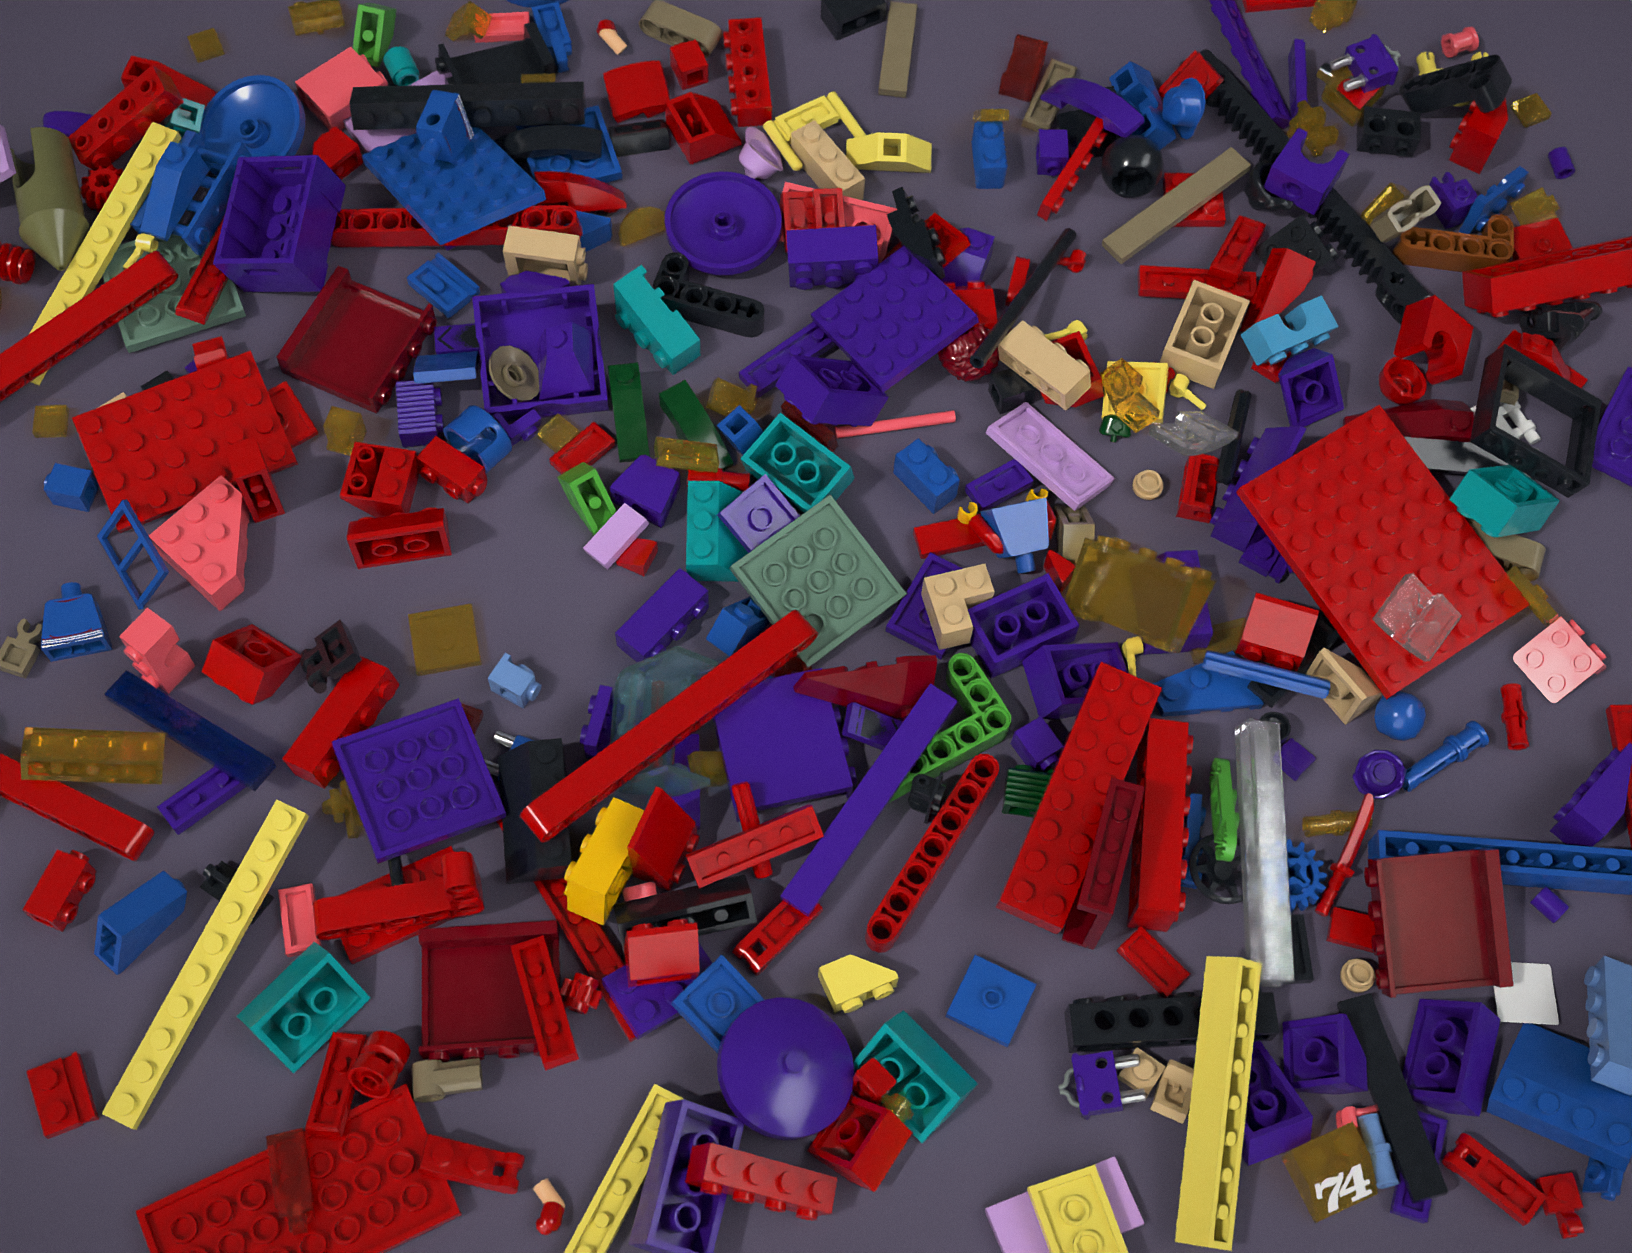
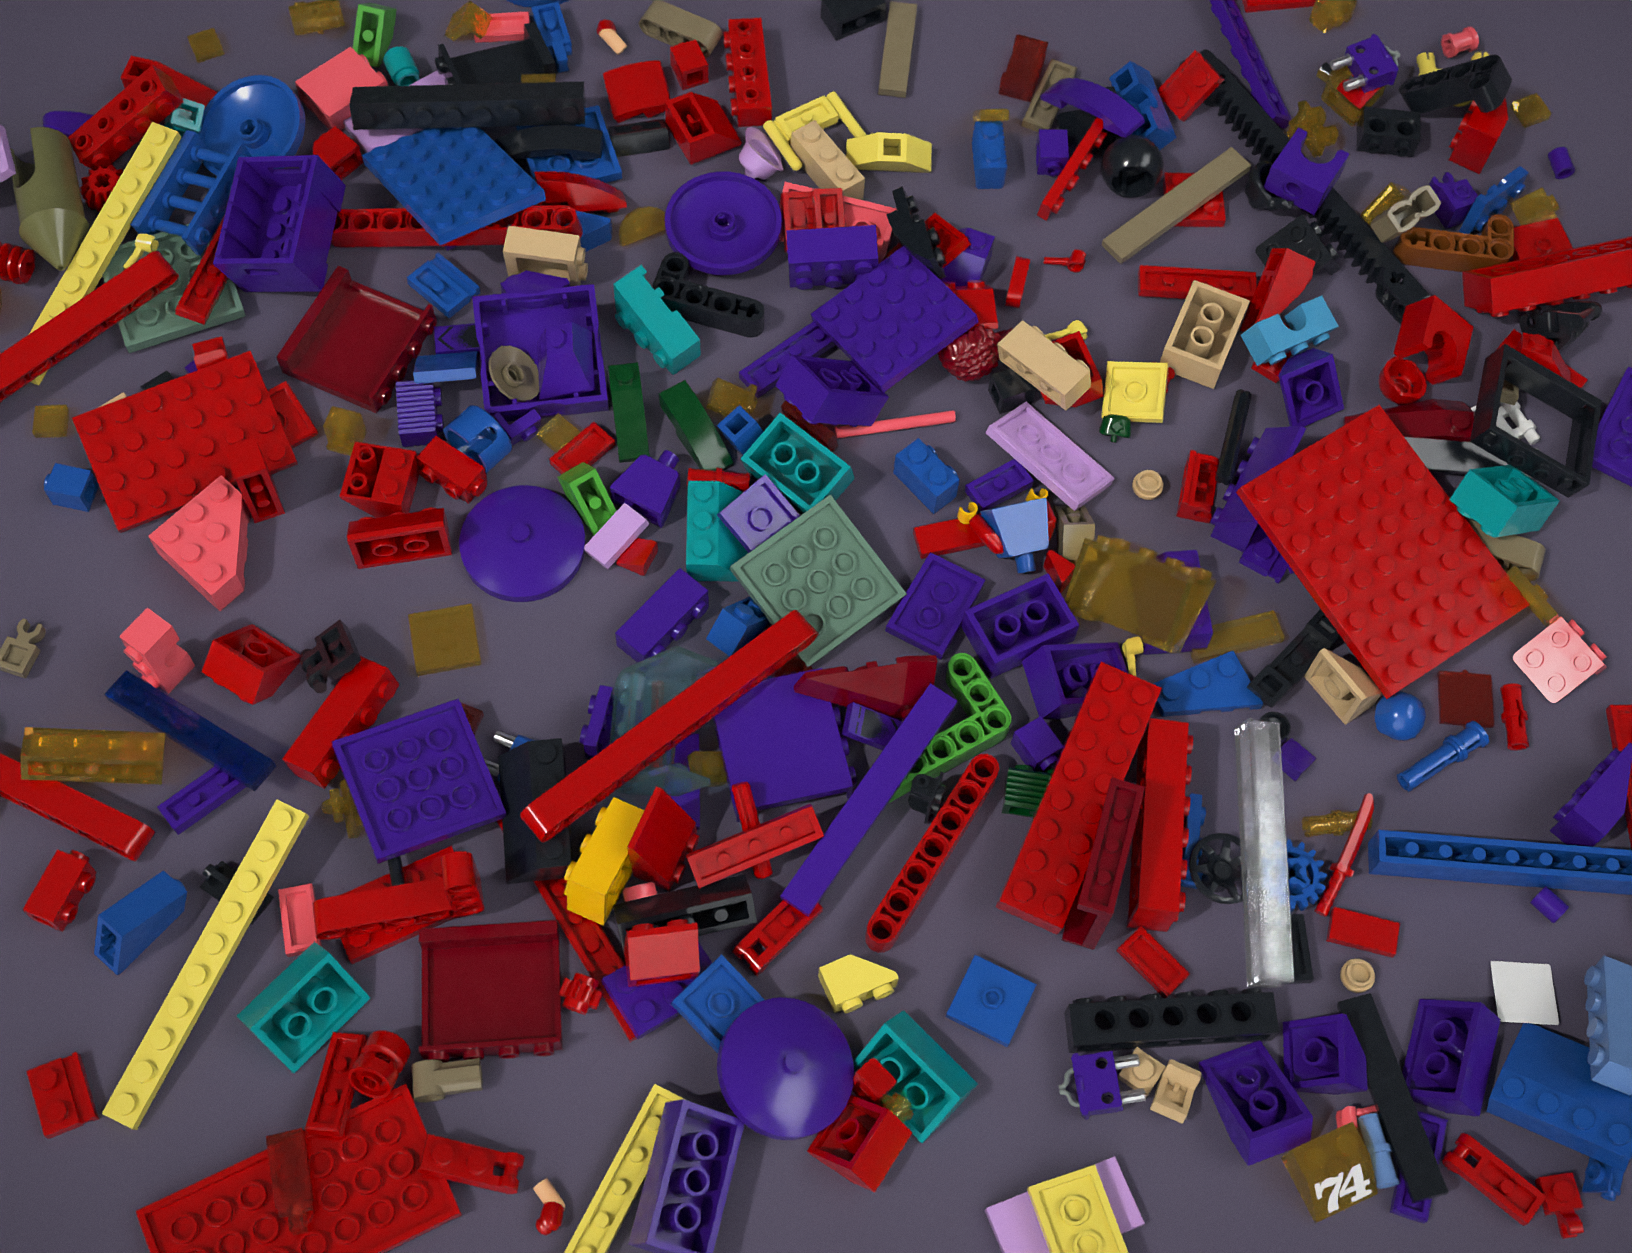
(73, 625): blue torso -> none
(142, 541): blue window -> none
(172, 189): blue slope -> none
(443, 128): blue torso -> none
(514, 682): medium blue brick -> none
(522, 543): none -> dark purple dish
(544, 1003): red plate -> none
(686, 454): clear yellow plate -> none
(761, 1180): red brick -> none
(948, 601): tan brick -> none
(1022, 299): black piece -> none
(1122, 388): clear yellow slope -> none
(1179, 389): light yellow hand -> none
(1184, 106): blue piece -> none
(1193, 433): clear slope -> none
(1218, 1103): light yellow brick -> none
(1224, 818): bright green plate -> none
(1237, 249): red tile -> none
(1266, 674): blue axle -> none
(1276, 632): slope -> none
(1297, 75): dark purple tile -> none
(1379, 774): dark purple hair -> none
(1417, 617): clear slope -> none
(1439, 921): dark red panel -> none
(1465, 698): none -> clear red piece

